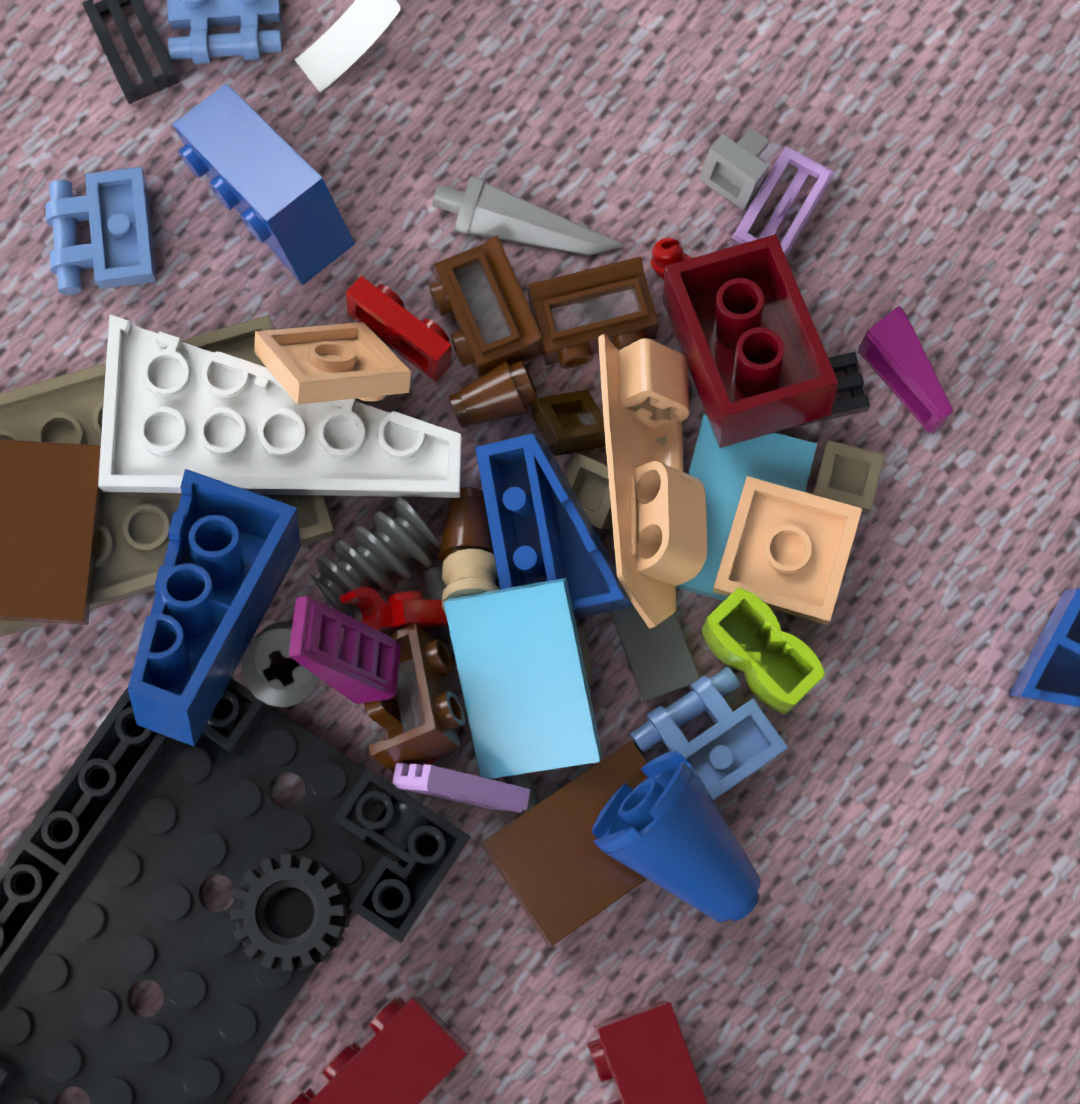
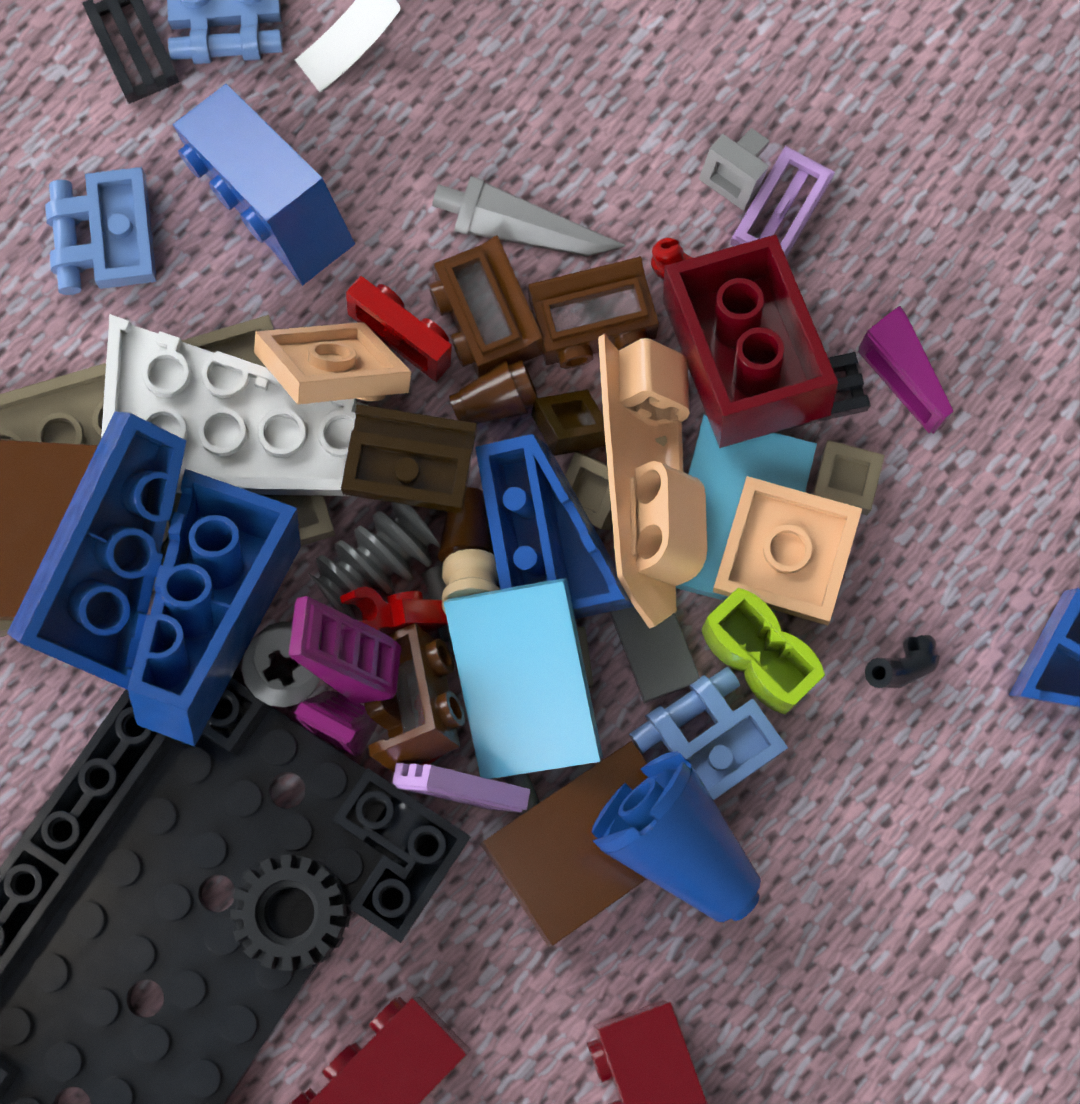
(105, 555): none -> blue wedge
(337, 721): none -> magenta slope
(409, 458): none -> dark brown plate
(898, 672): none -> black arm

